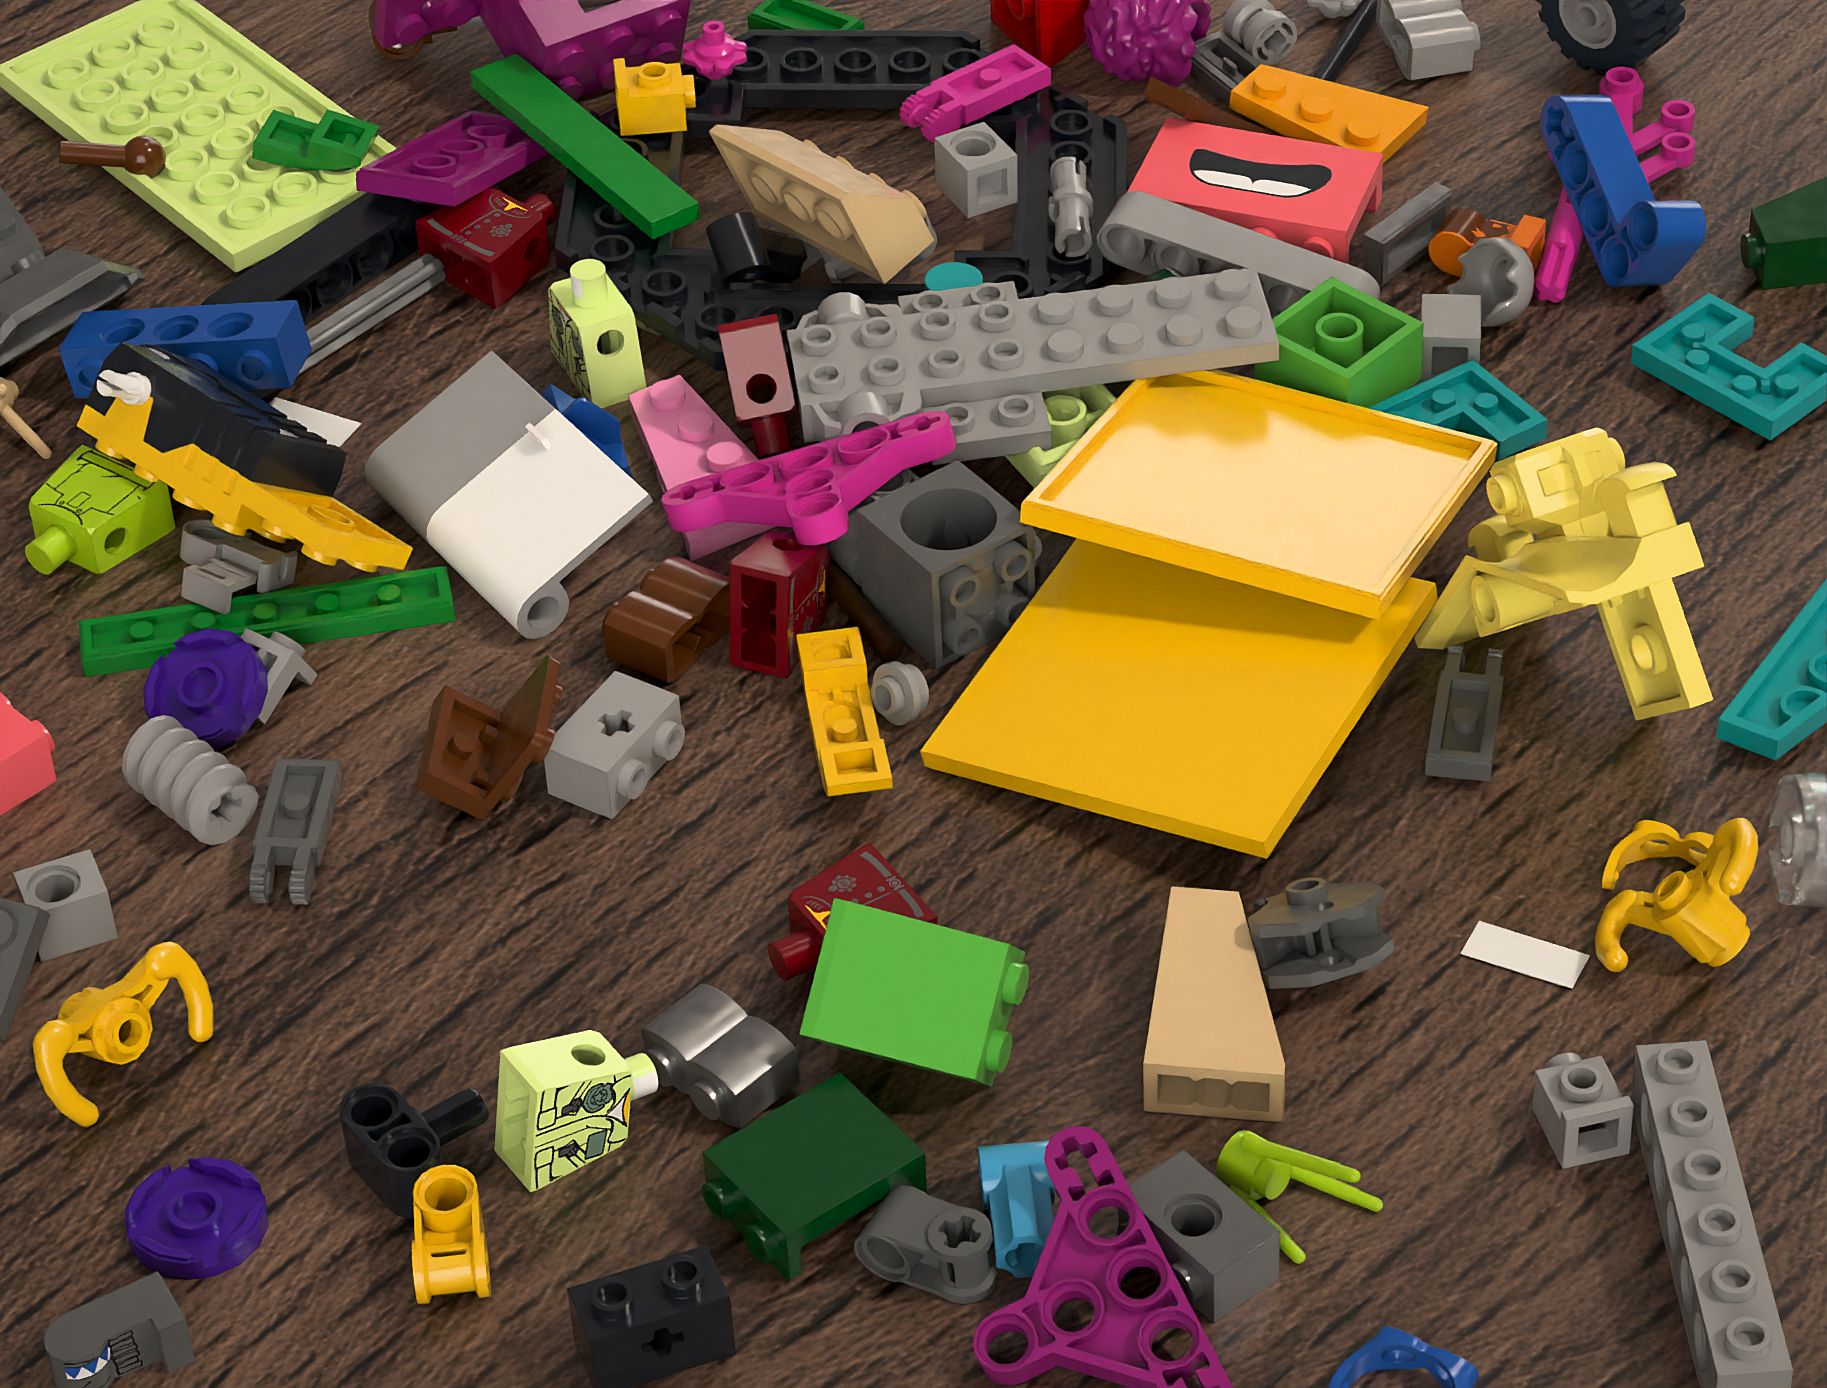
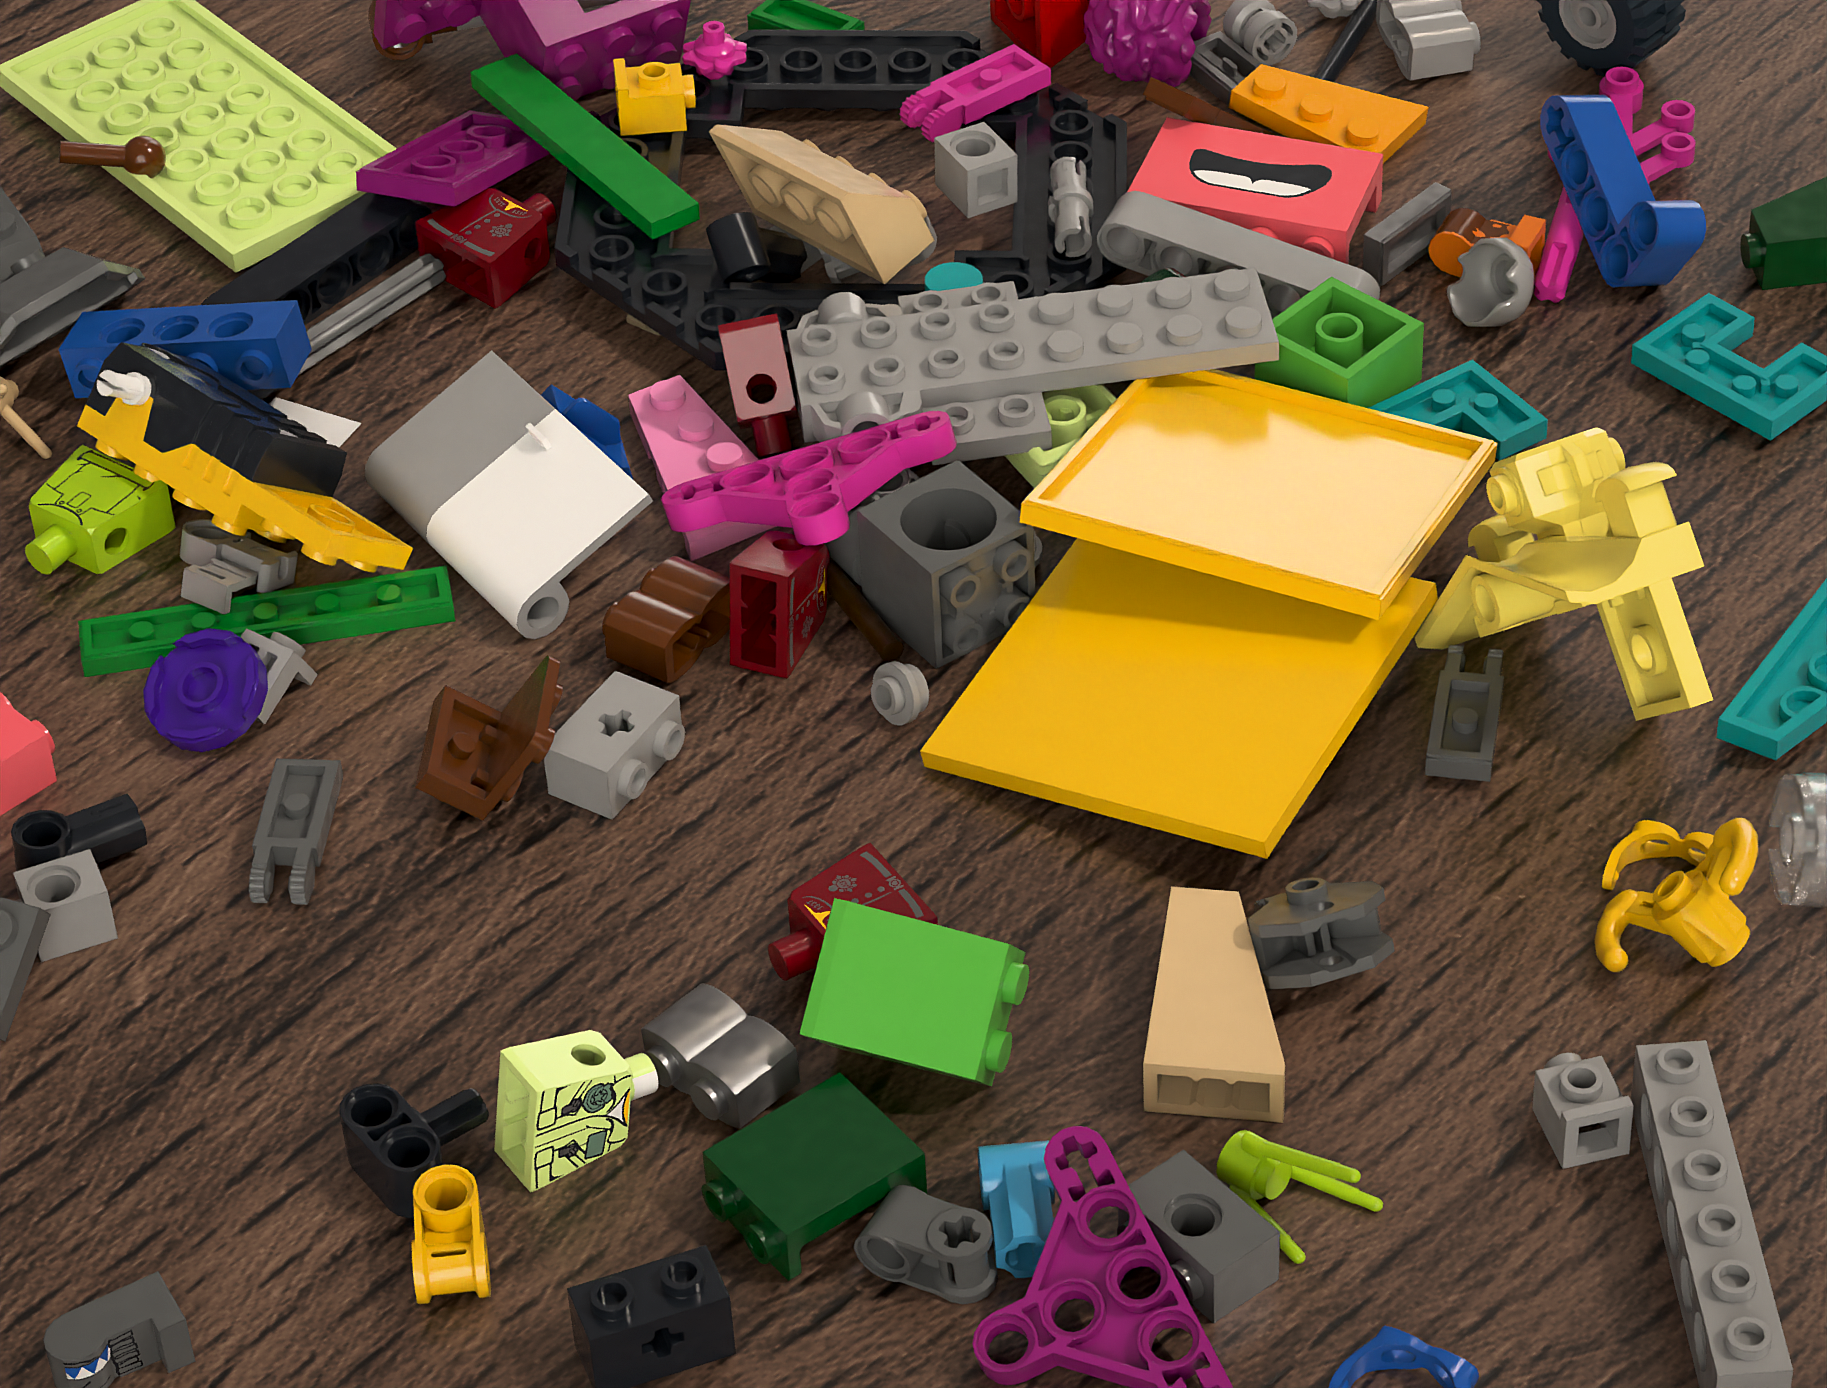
(104, 828): none -> black piece
(117, 1023): yellow piece -> none
(189, 780): light grey piece -> none
(196, 1218): dark purple tile -> none
(330, 145): green slope -> none
(591, 312): yellowish green torso -> none
(842, 712): yellow slope -> none
(1449, 332): light grey brick -> none
(1525, 954): white sticker -> none

